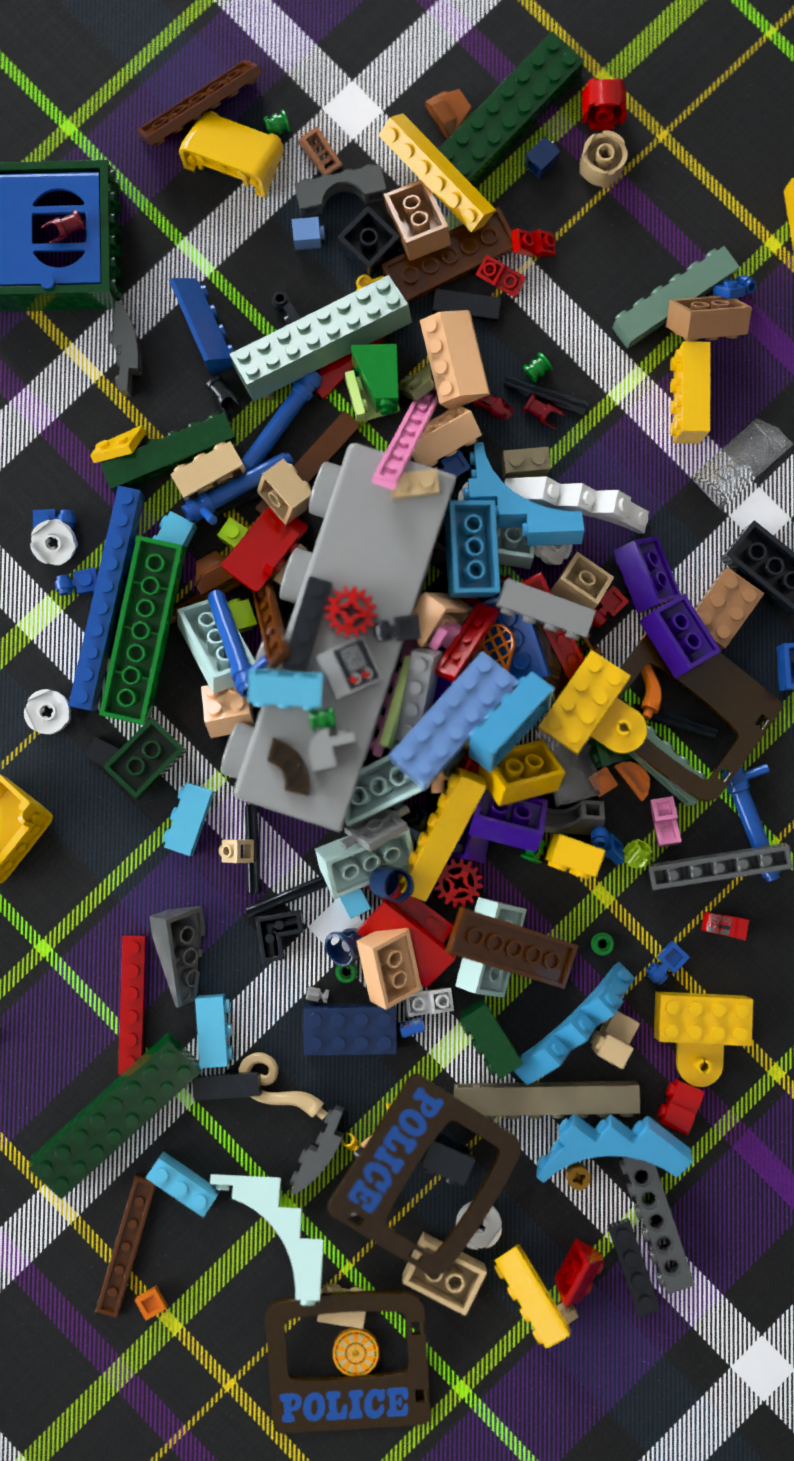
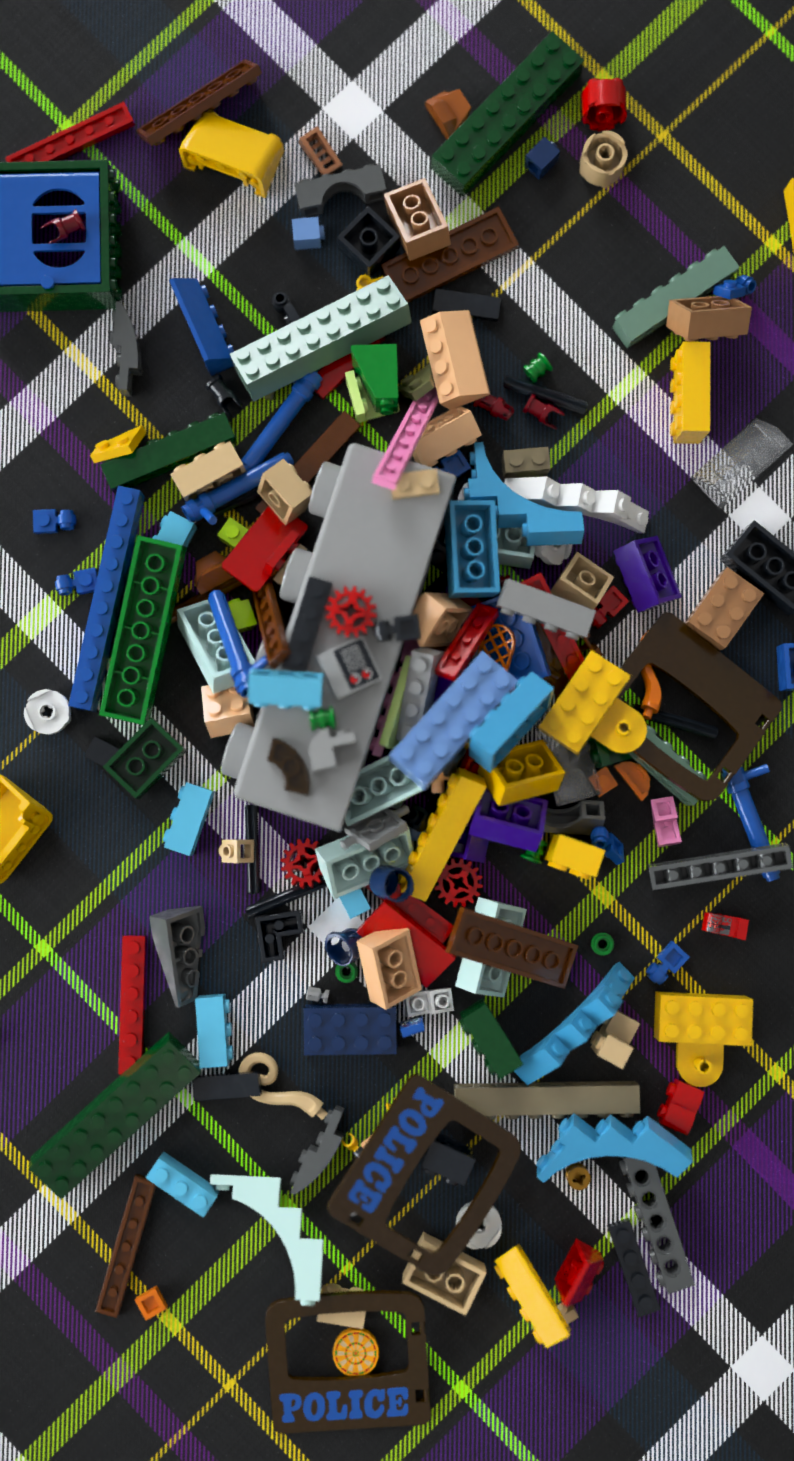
(66, 542): white plate -> none
(77, 136): none -> red plate
(277, 123): green bush -> none
(295, 865): none -> red gear
(436, 172): yellow brick -> none
(445, 635): bright pink slope -> none
(501, 276): red slope -> none
(535, 243): red slope -> none
(637, 854): lime gear -> none
(679, 635): dark purple slope -> none

